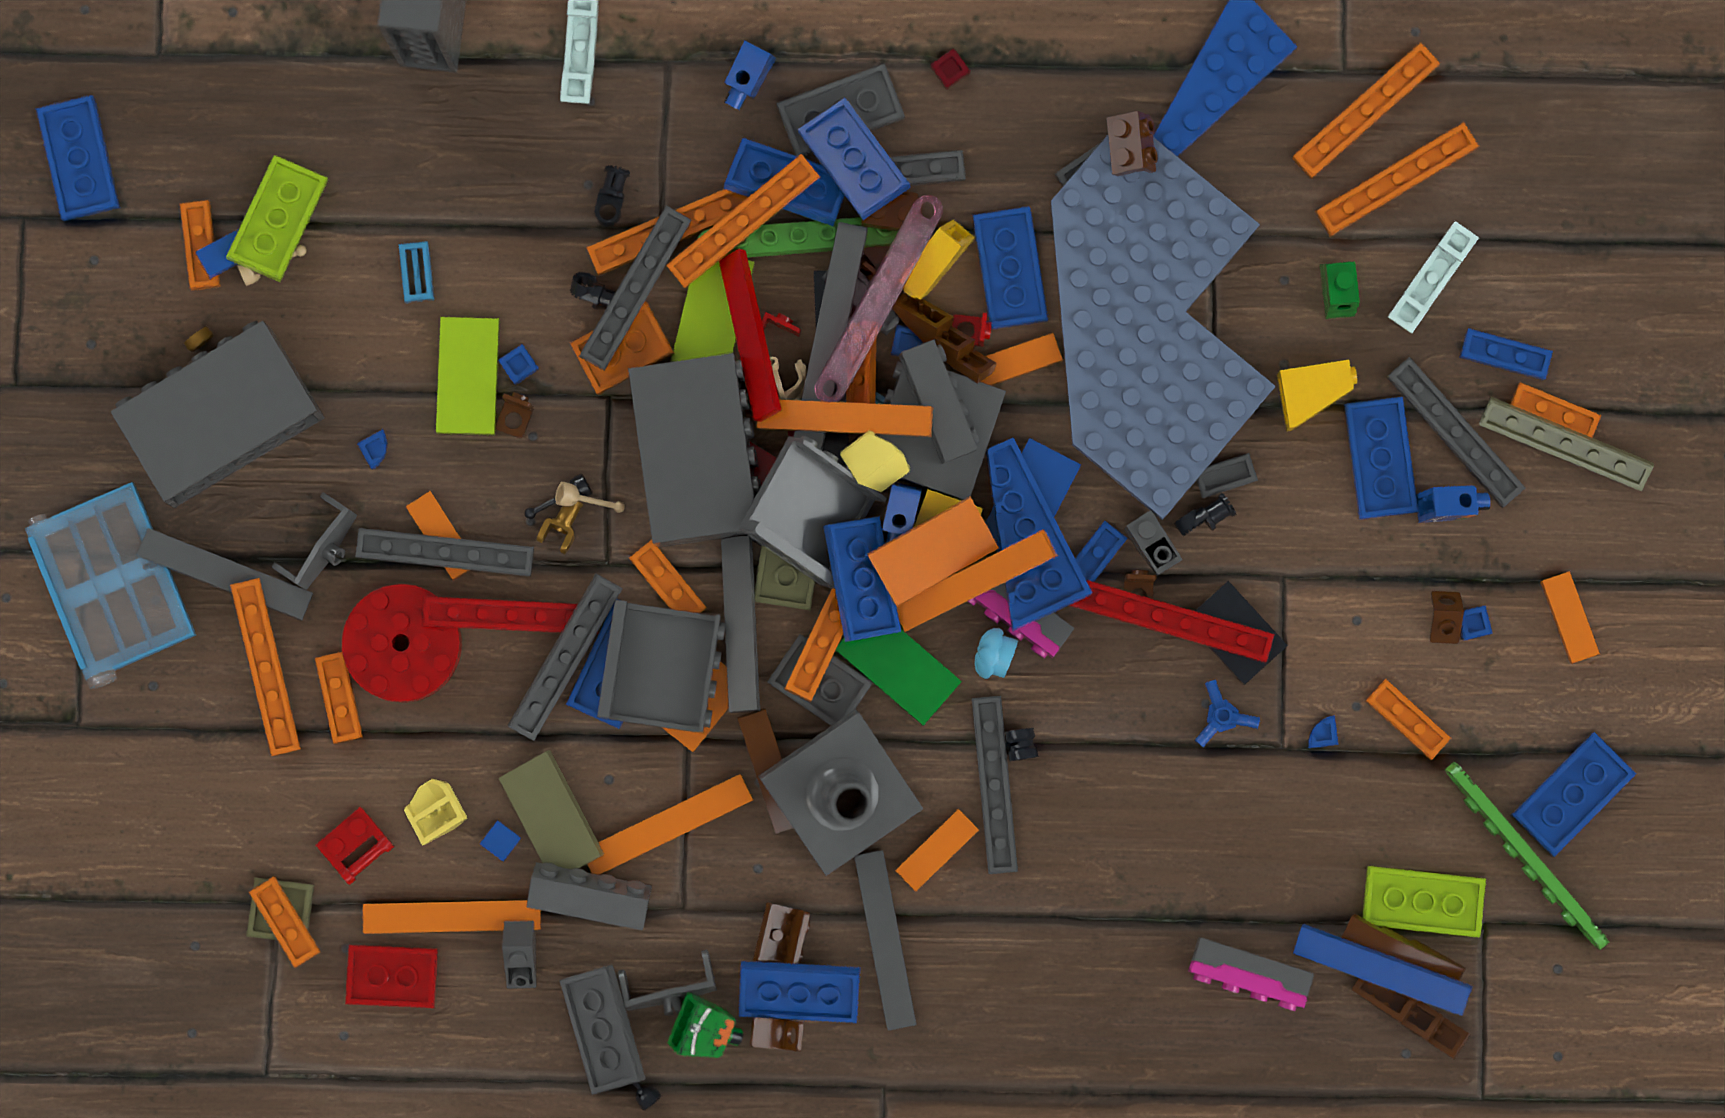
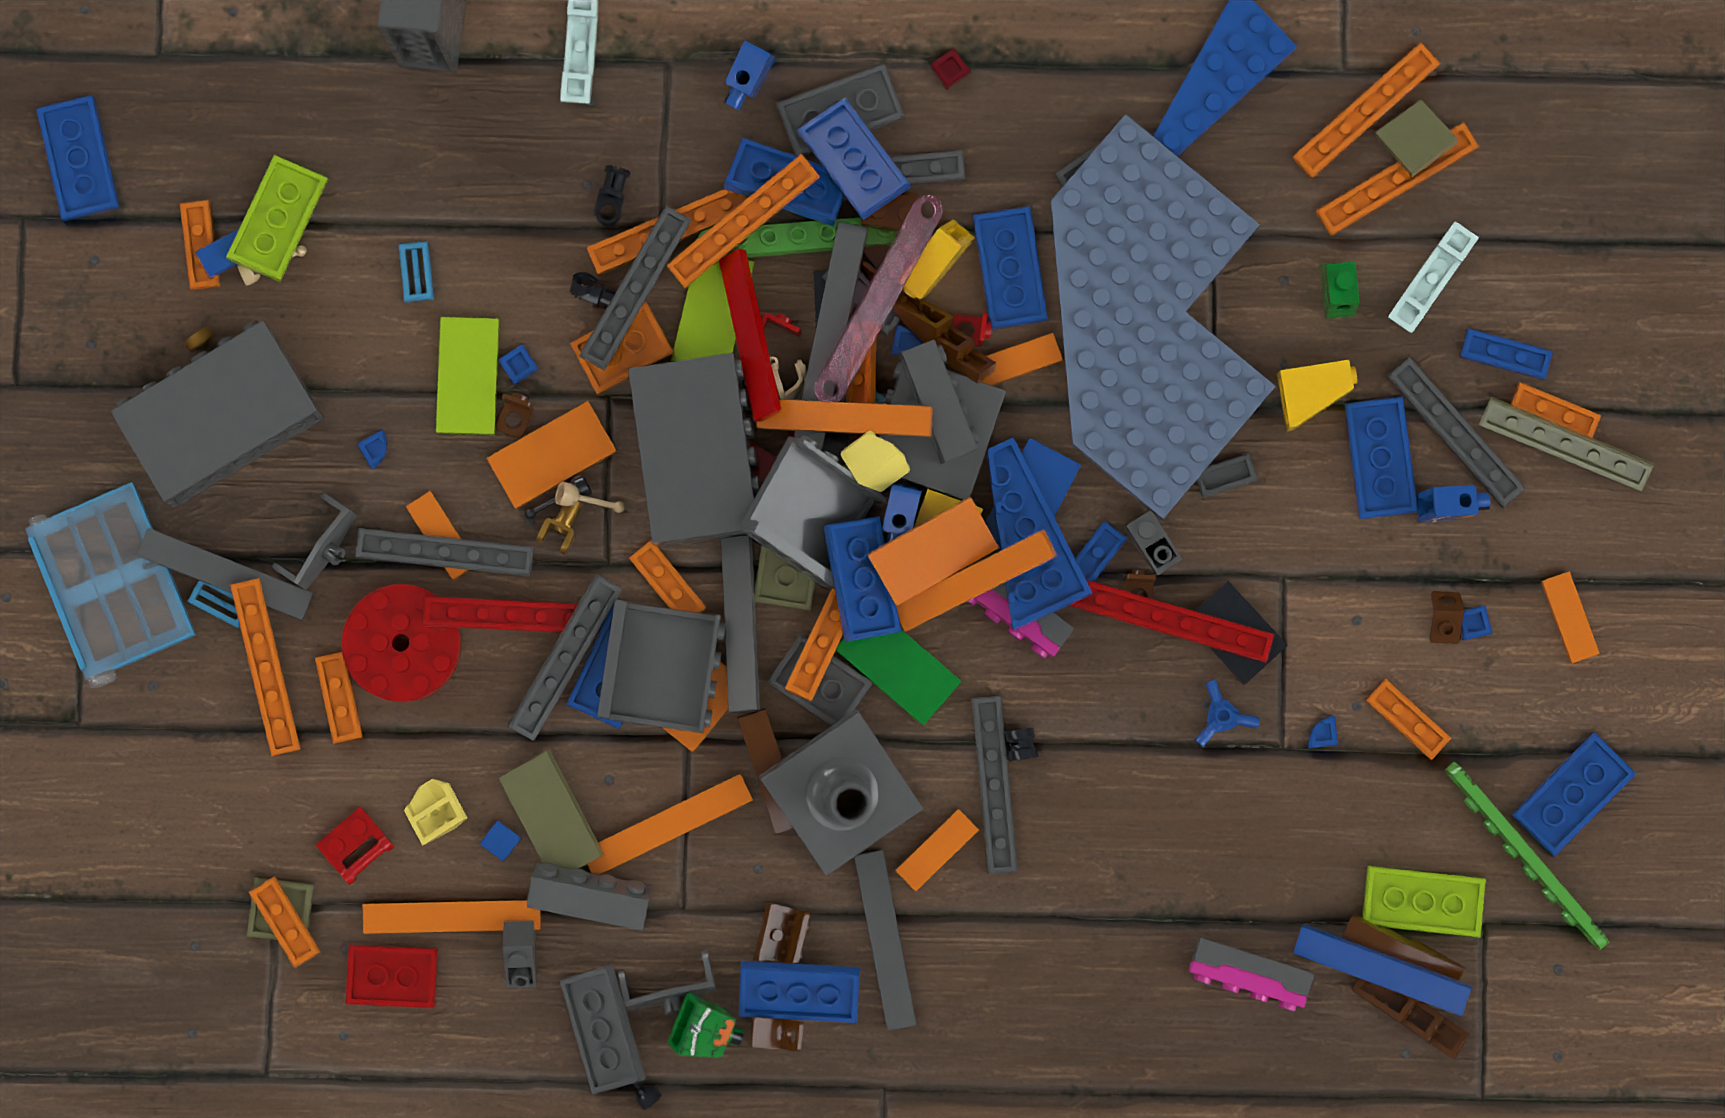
(198, 590): none -> dark azure tile
(551, 455): none -> orange tile
(994, 654): medium azure piece -> none
(1132, 143): reddish brown bracket -> none
(1210, 515): black connector -> none
(1416, 138): none -> olive tile

